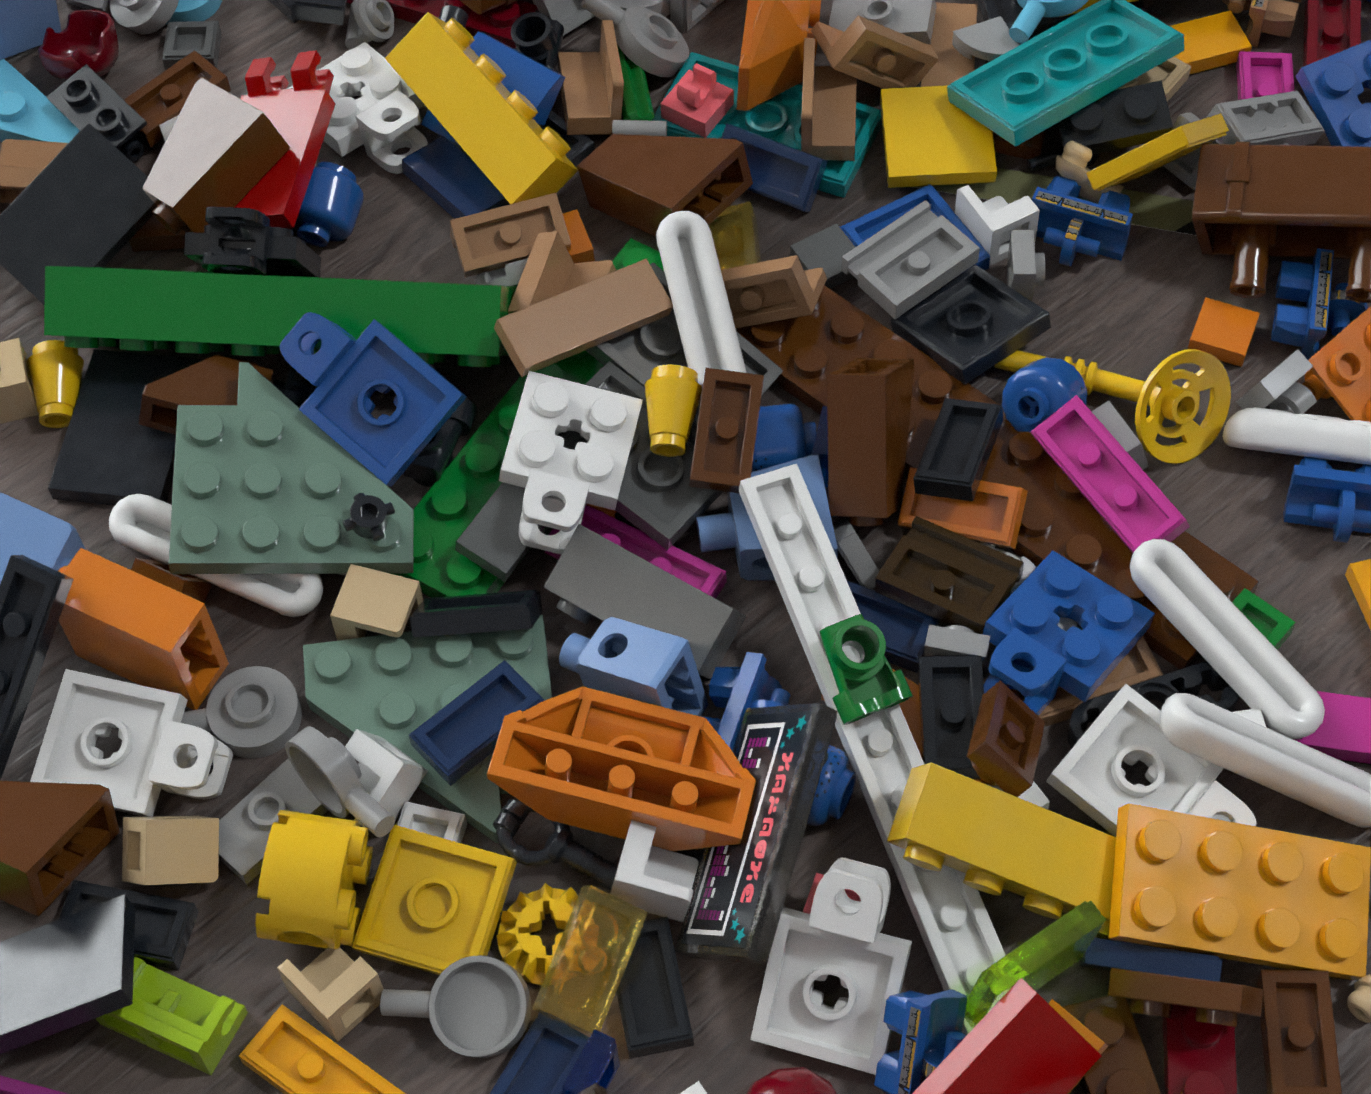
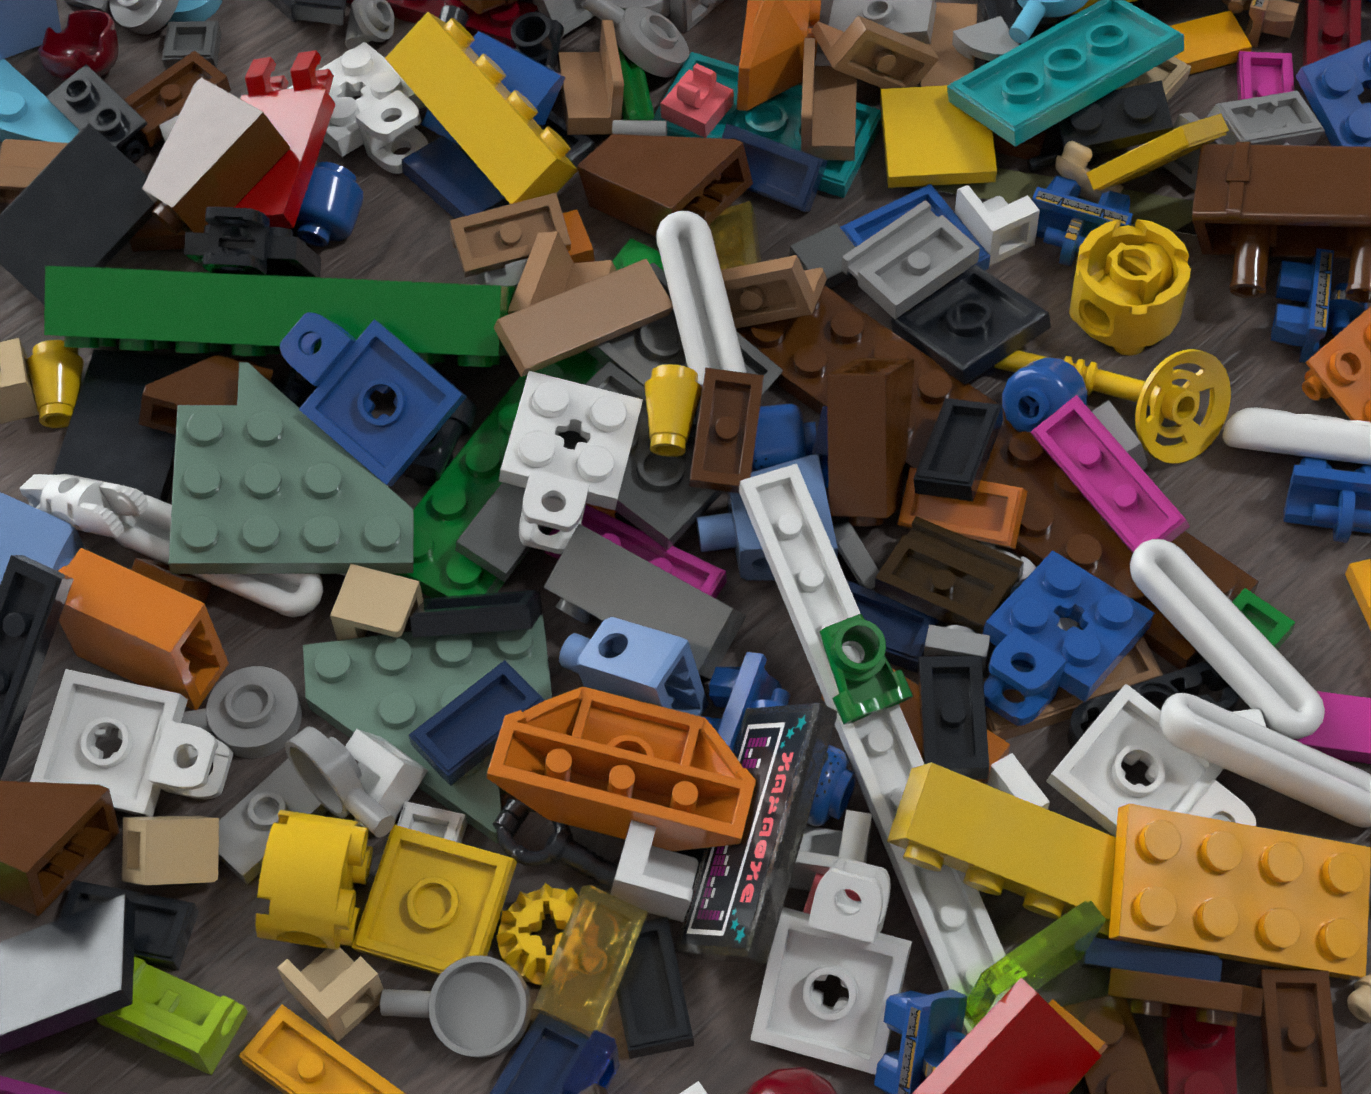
(84, 502): none -> white hinge
(368, 516): black piece -> none
(824, 846): none -> white panel
(1006, 741): reddish brown plate -> none
(1024, 266): light grey plate -> none
(1130, 284): none -> yellow brick
(1224, 331): orange tile -> none
(1281, 389): light grey tile -> none

